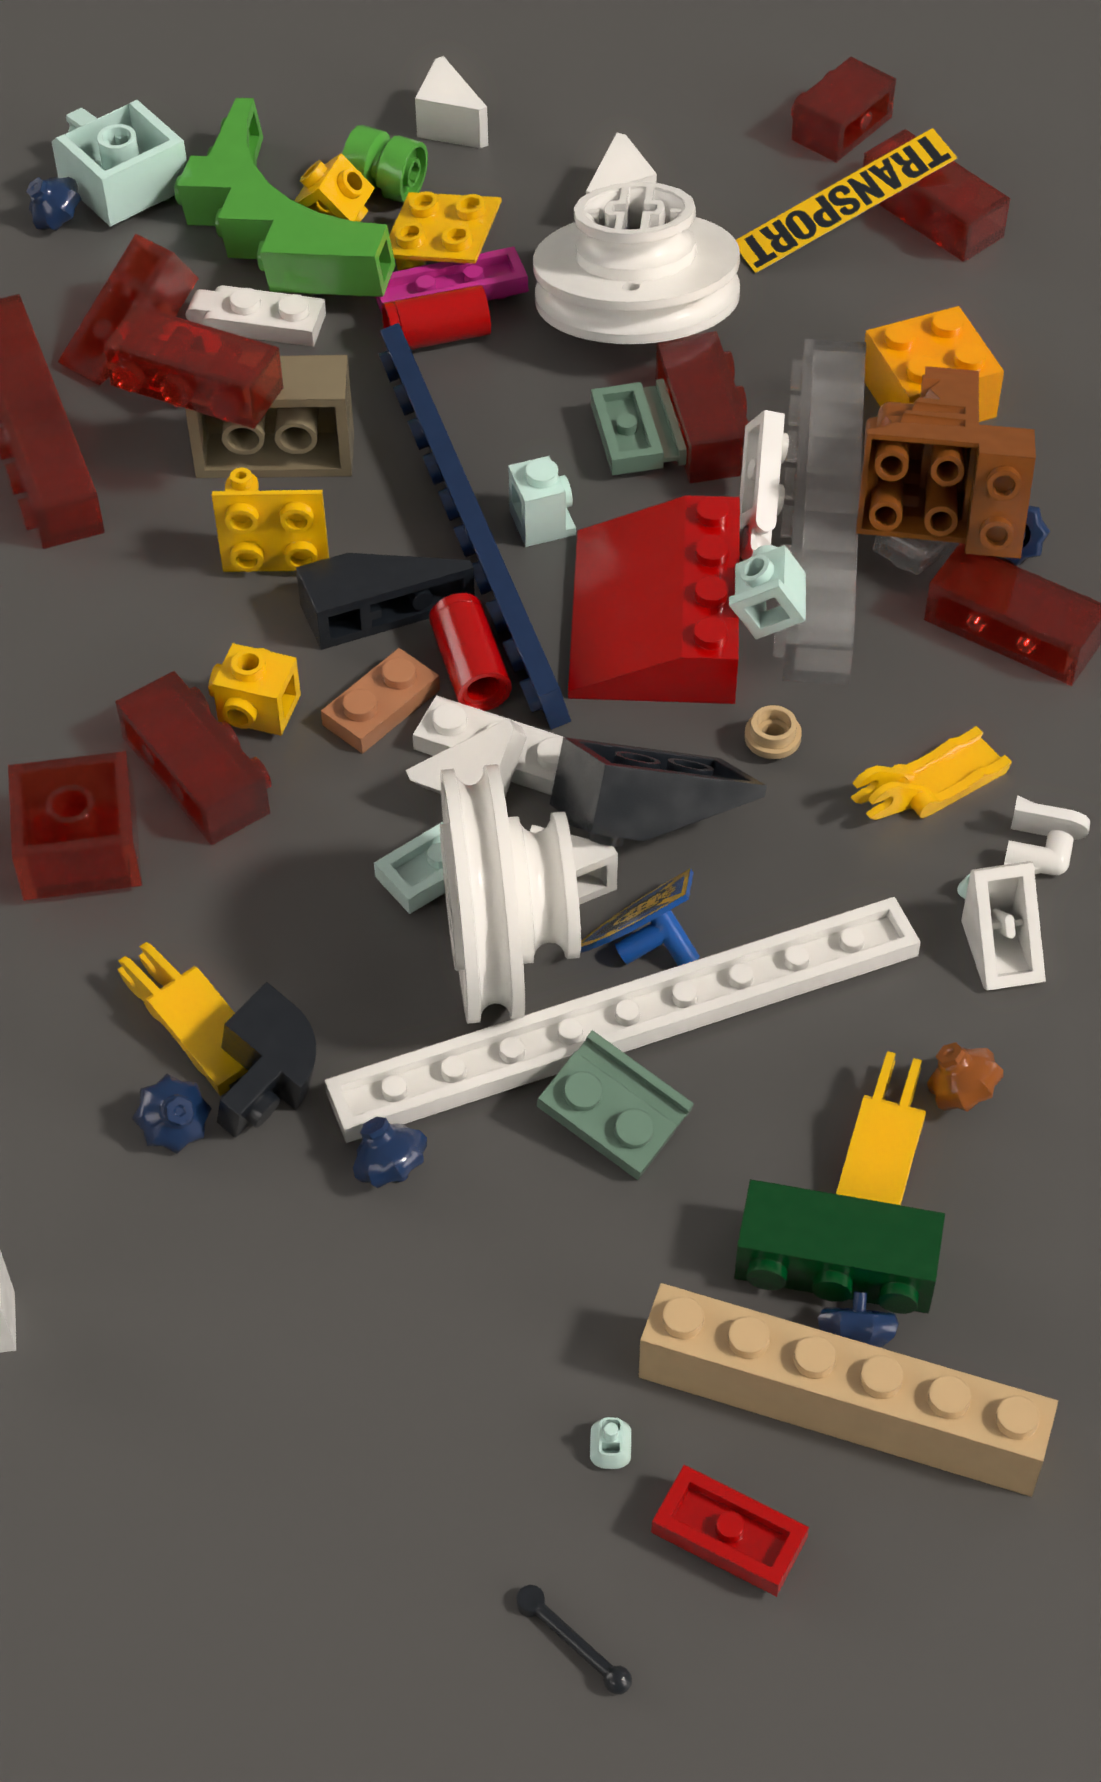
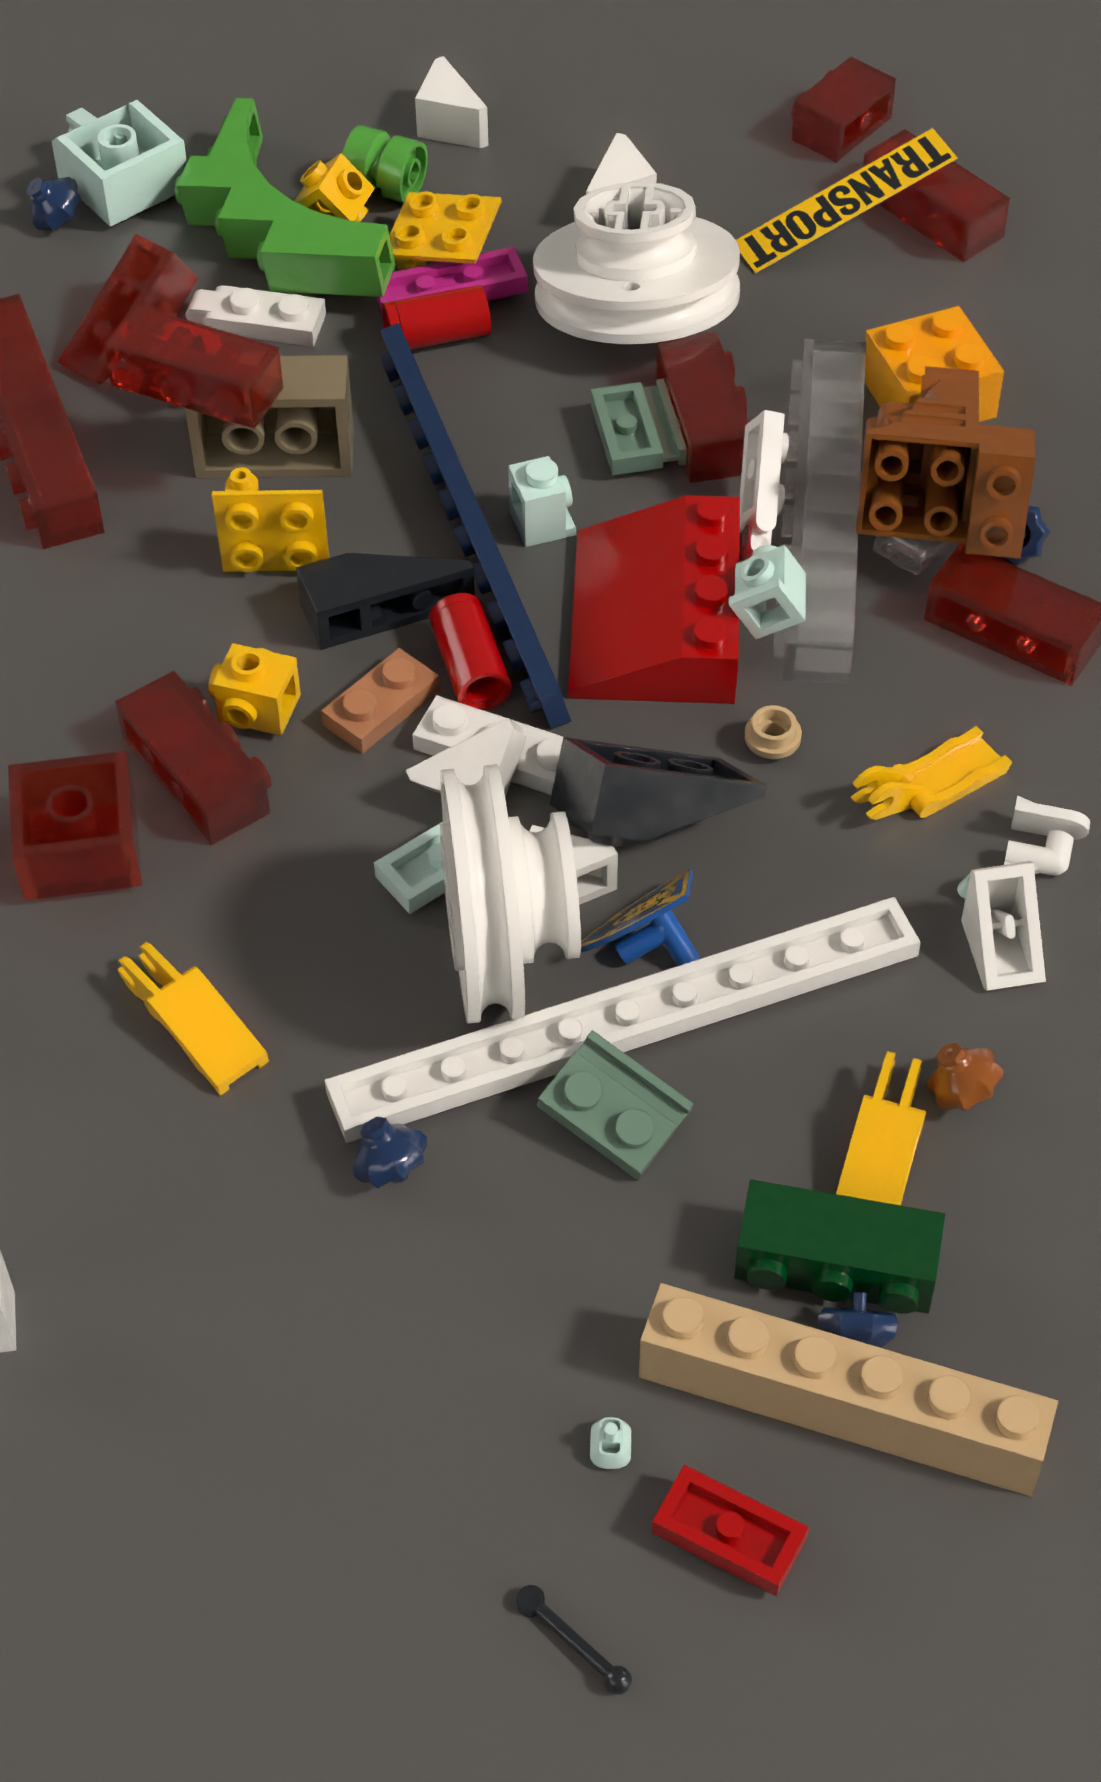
(172, 1113): dark blue piece -> none
(277, 1050): black brick -> none

